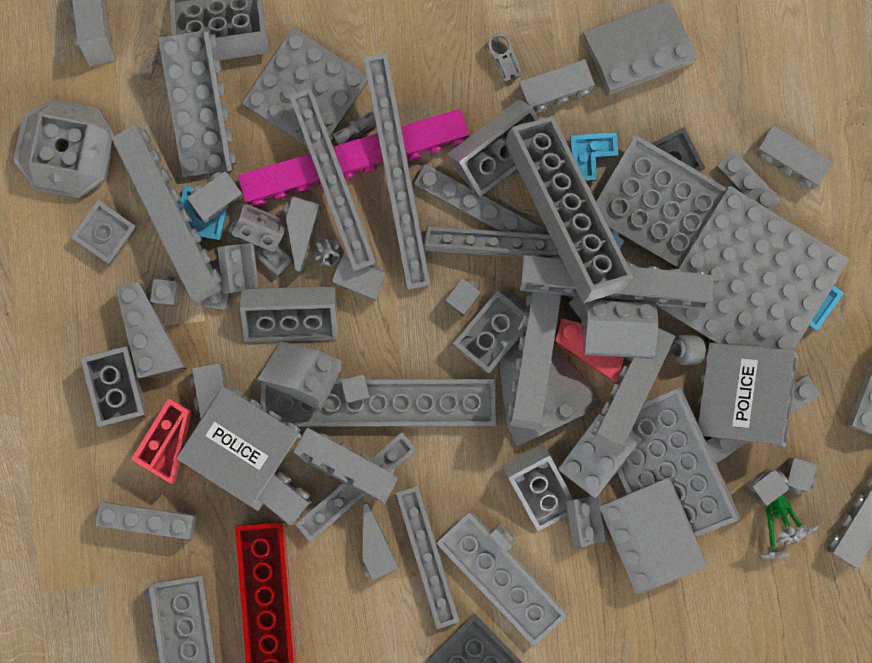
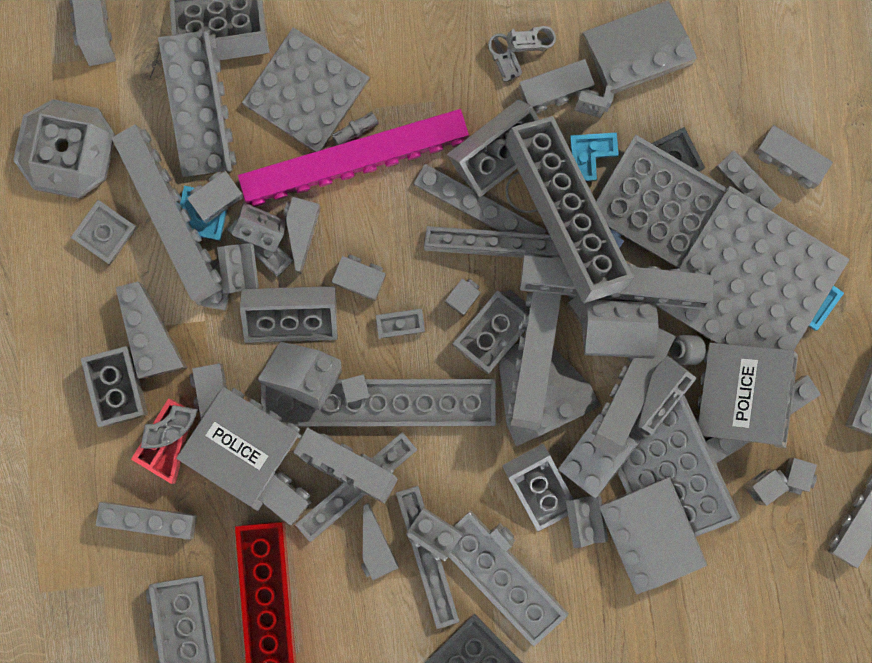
(165, 291): light grey brick -> none
(169, 429): none -> light grey tile
(328, 252): light grey gear -> none
(332, 179): light grey plate -> none
(397, 170): light grey plate -> none
(400, 323): none -> light grey plate
(433, 535): none -> light grey bracket
(528, 40): none -> light grey piece
(570, 339): coral wedge -> none
(593, 104): none -> light grey bracket
(665, 389): none -> light grey slope
(780, 509): plant -> none

